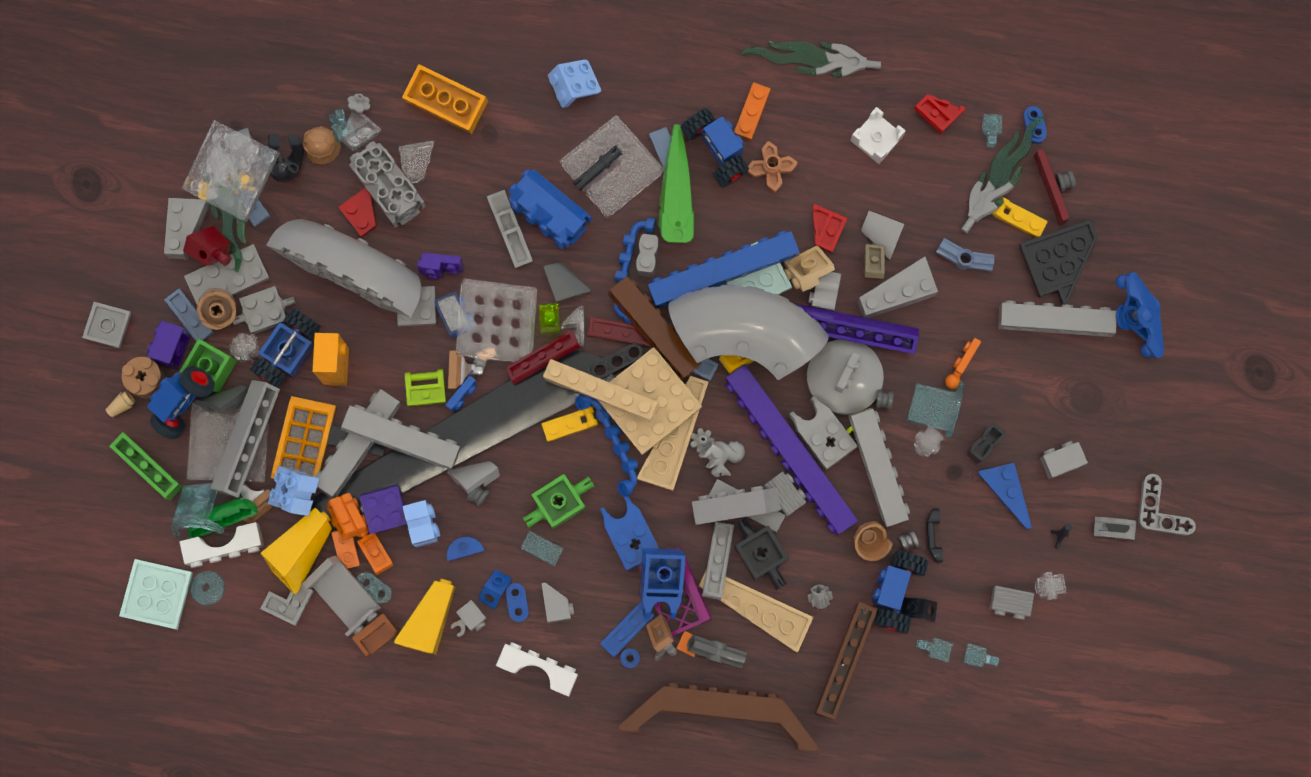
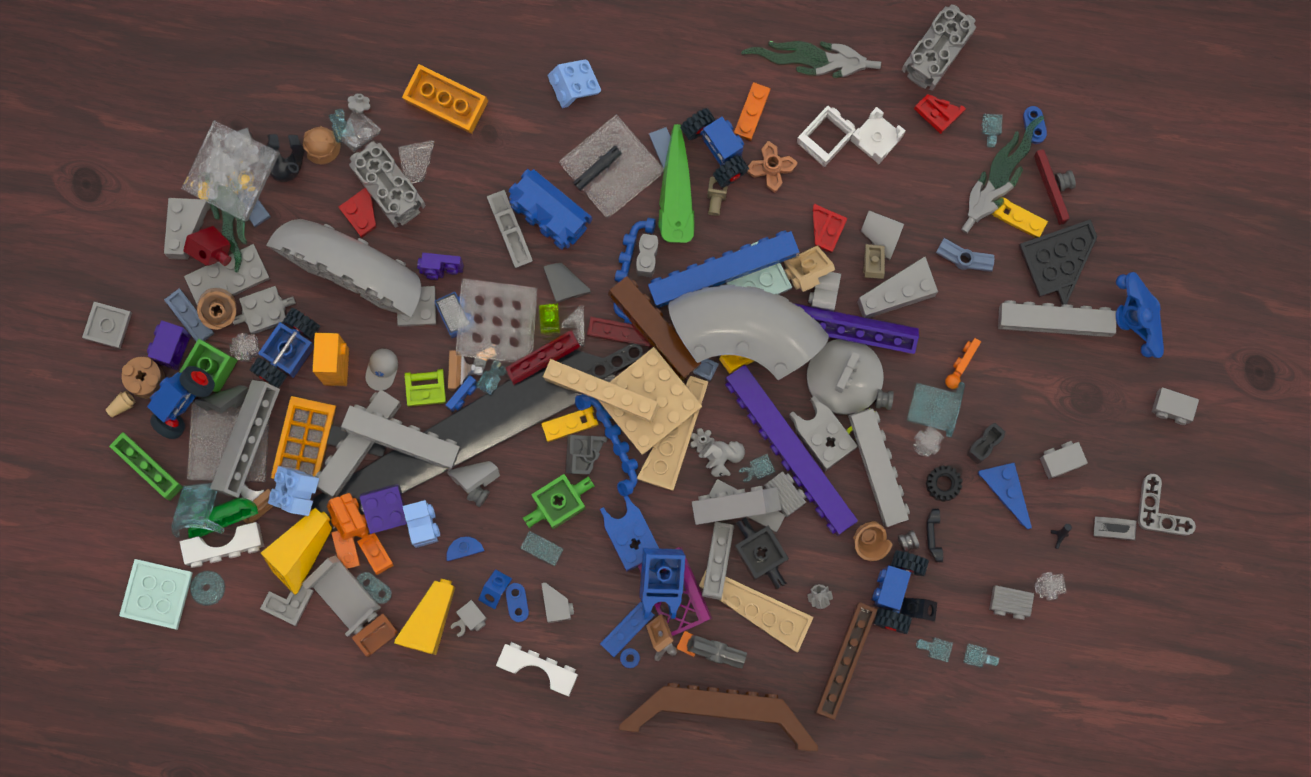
(381, 369): none -> light grey cap
(490, 379): none -> clear light blue plate
(582, 453): none -> dark grey slope
(716, 198): none -> dark tan bracket
(760, 468): none -> clear light blue plate
(816, 151): none -> white window
(939, 47): none -> light grey brick
(955, 483): none -> black tyre
(1175, 406): none -> light grey brick

